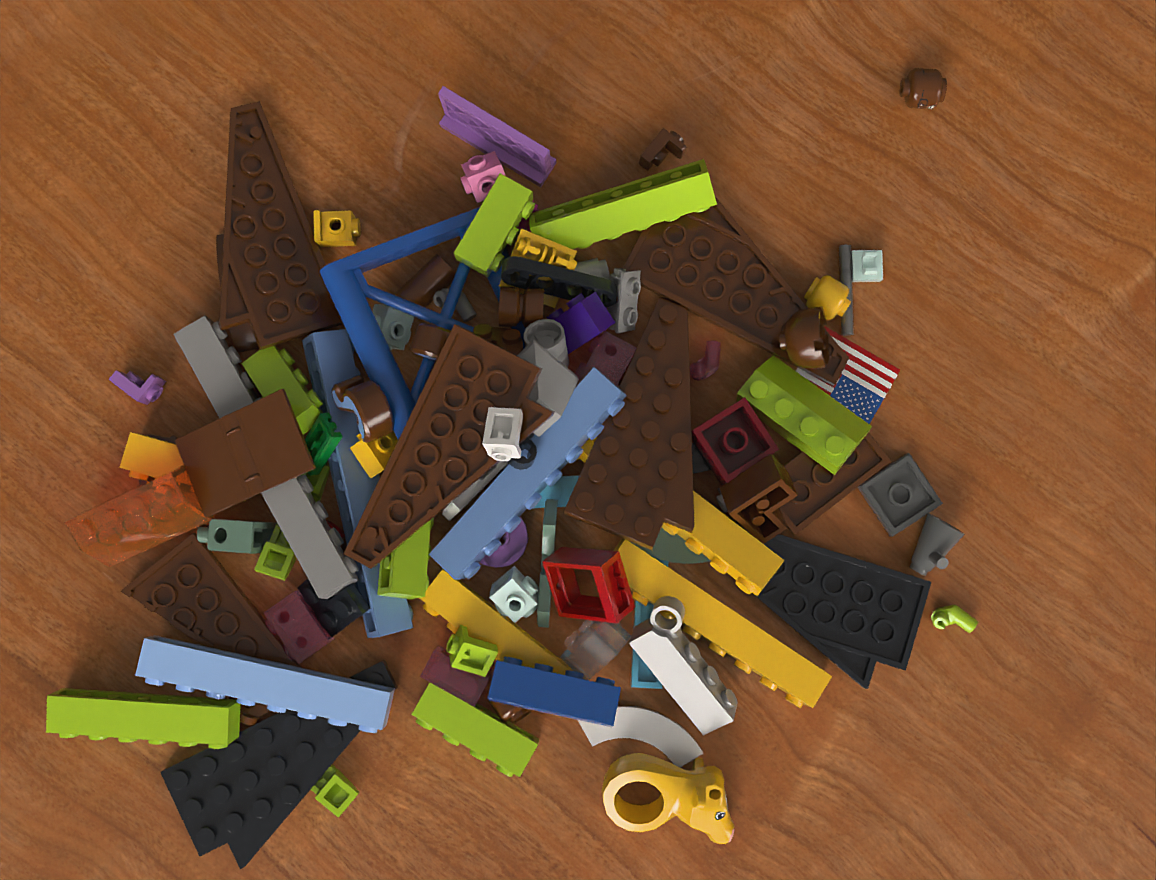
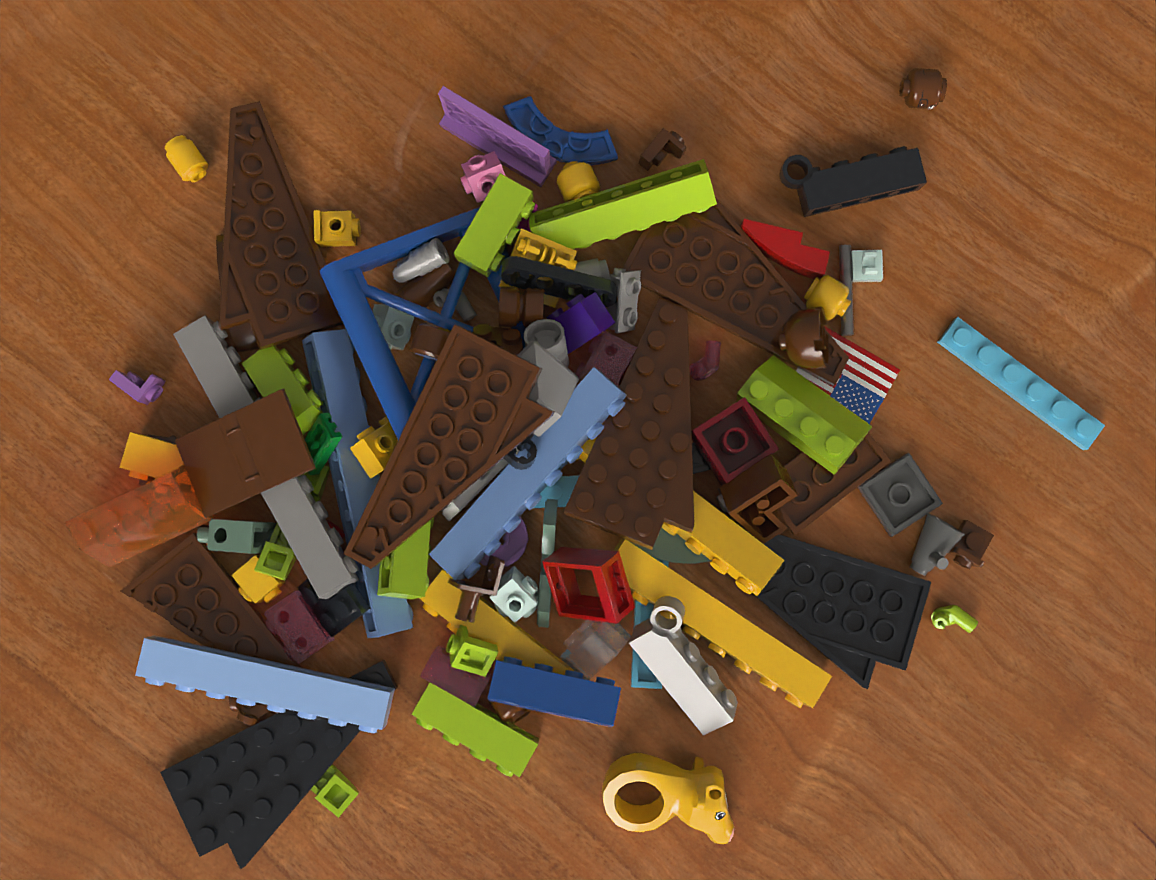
(143, 717): lime brick -> none
(186, 158): none -> yellow brick
(255, 585): none -> yellow brick
(367, 403): reddish brown animal -> none
(421, 261): none -> light grey hinge
(472, 591): none -> reddish brown bracket
(503, 433): white bracket -> none
(563, 145): none -> blue tile
(577, 181): none -> yellow head
(650, 728): white tile -> none
(785, 248): none -> red slope
(855, 182): none -> black hinge
(971, 546): none -> reddish brown bracket
(1021, 384): none -> medium azure plate

